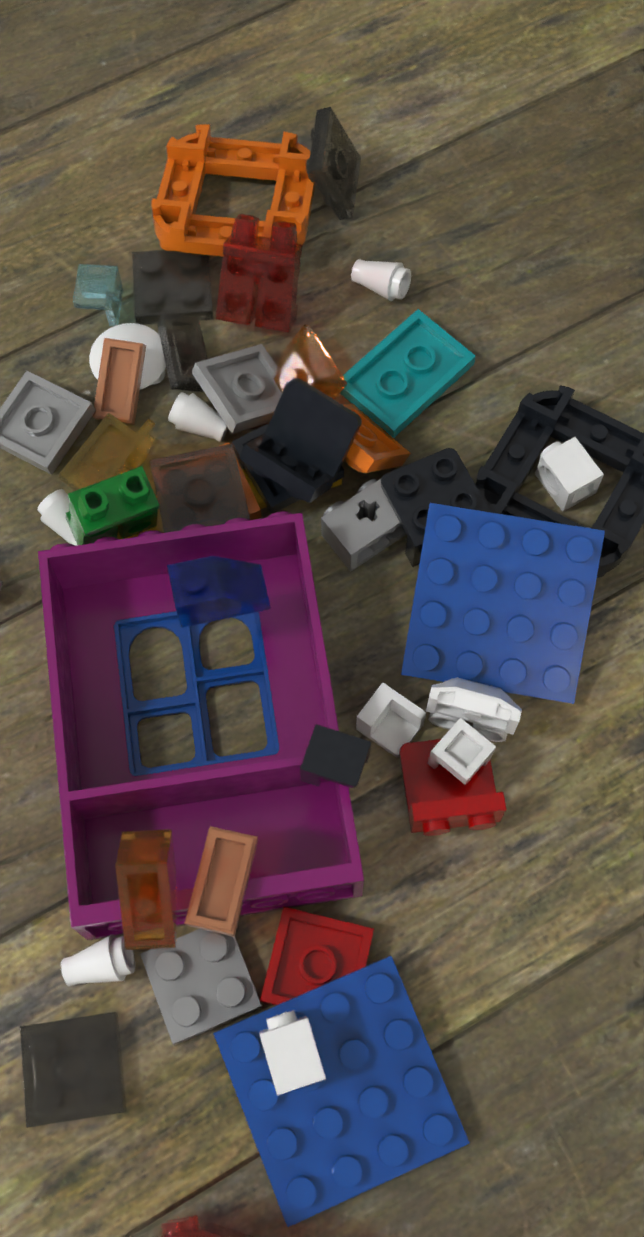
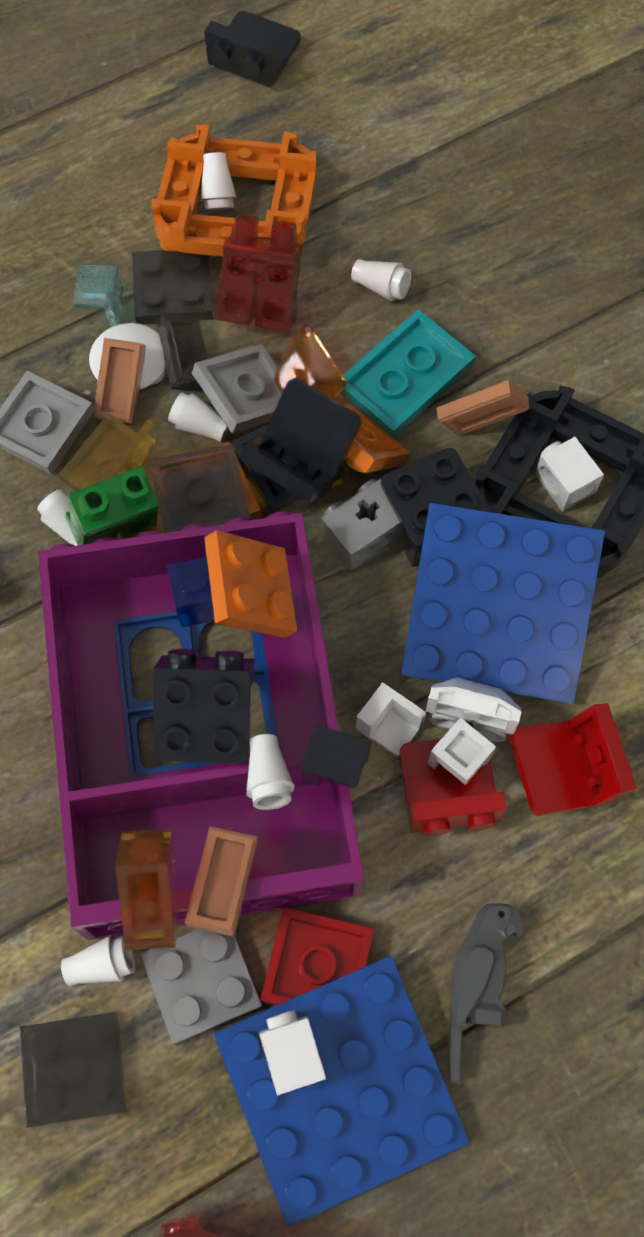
(202, 707): none -> black bracket
(217, 185): none -> white cone
(250, 585): none -> orange plate
(251, 47): none -> black bracket
(268, 776): none -> white cone
(333, 163): clear smoke plate -> none
(480, 976): none -> dark grey animal
(483, 408): none -> nougat tile
(572, 762): none -> red bracket

